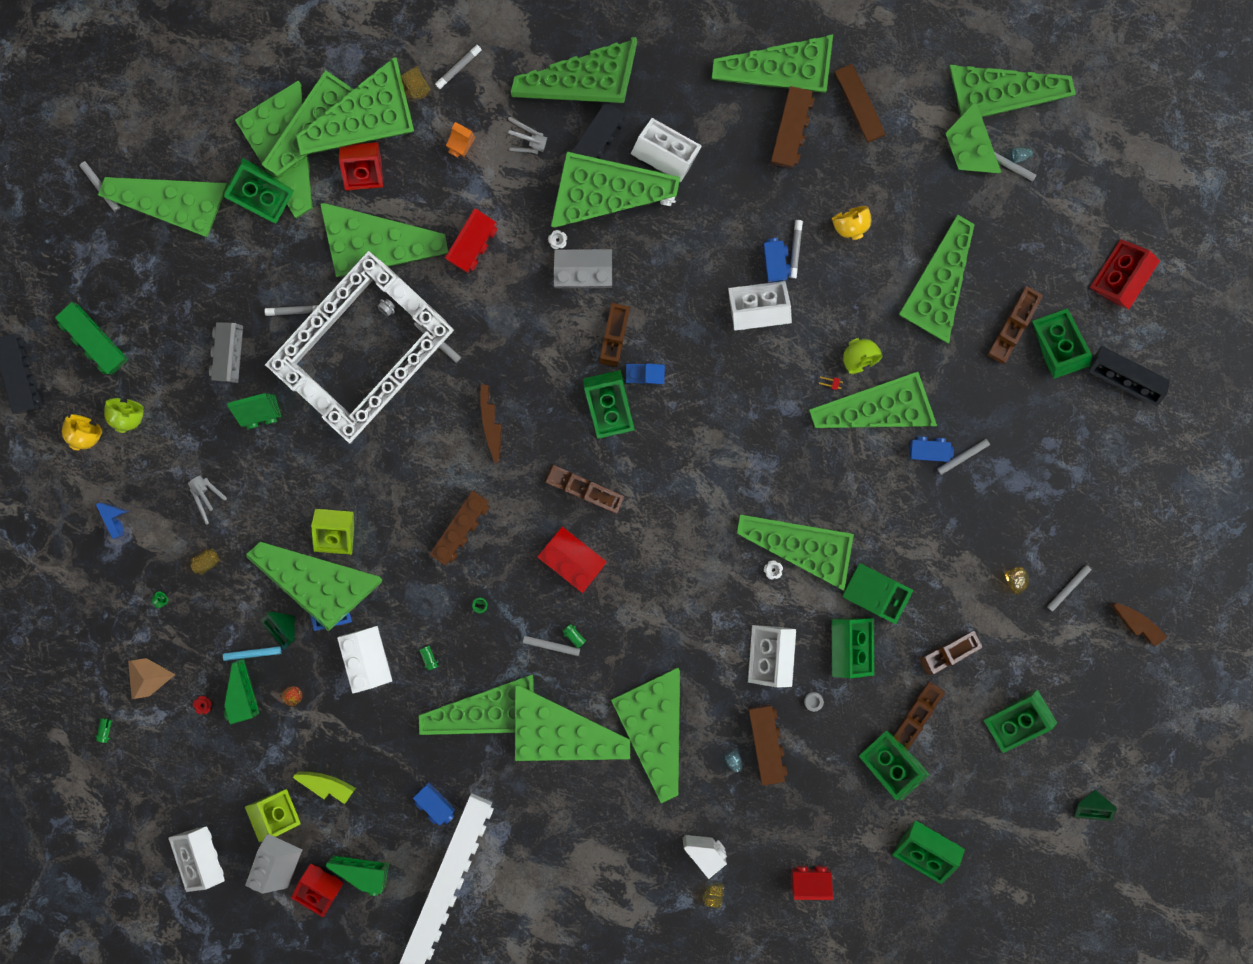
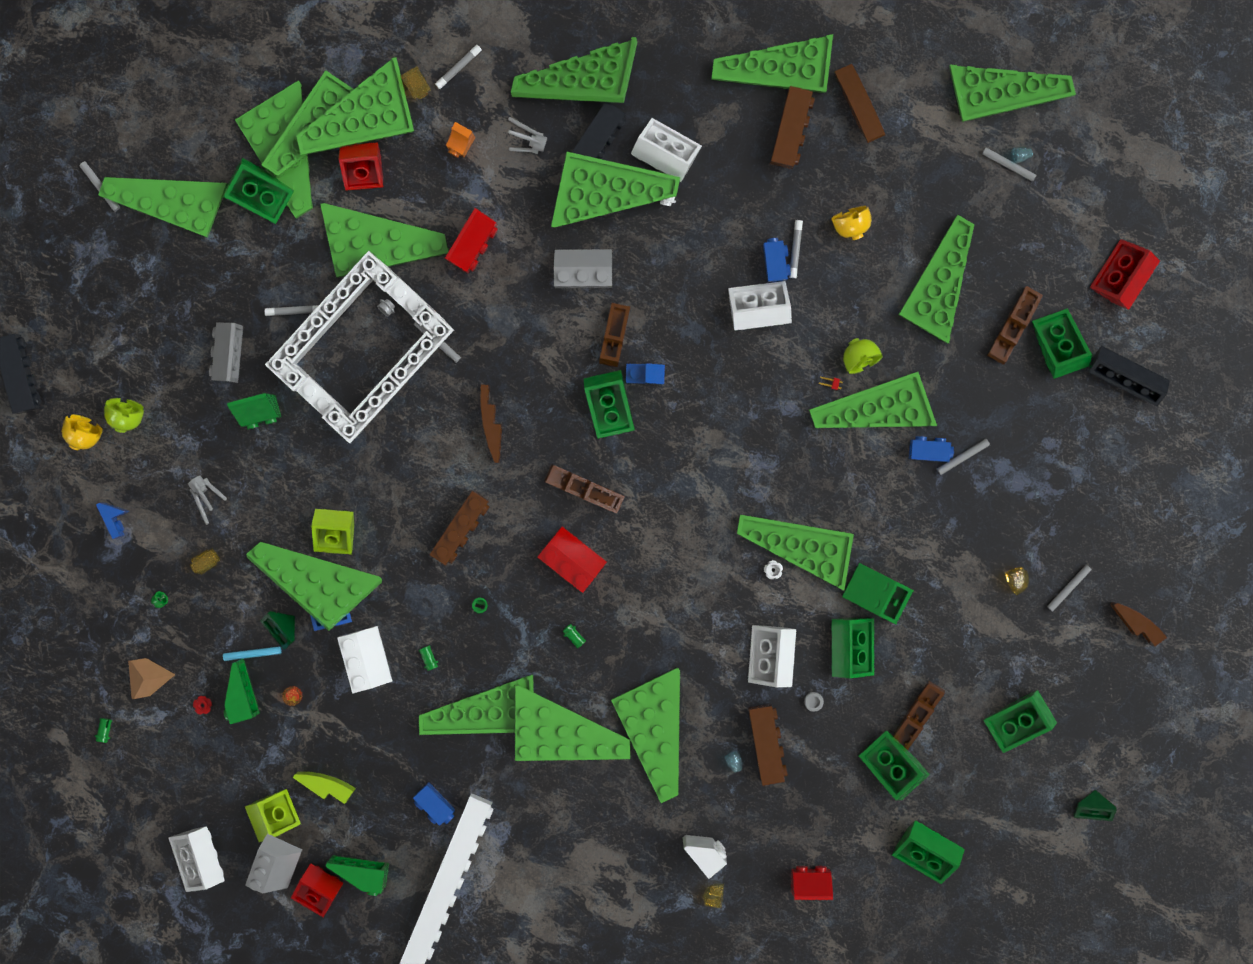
(91, 338): green brick -> none
(551, 645): light grey bar -> none
(557, 234): white plate -> none
(950, 653): reddish brown slope -> none
(971, 143): bright green wing -> none

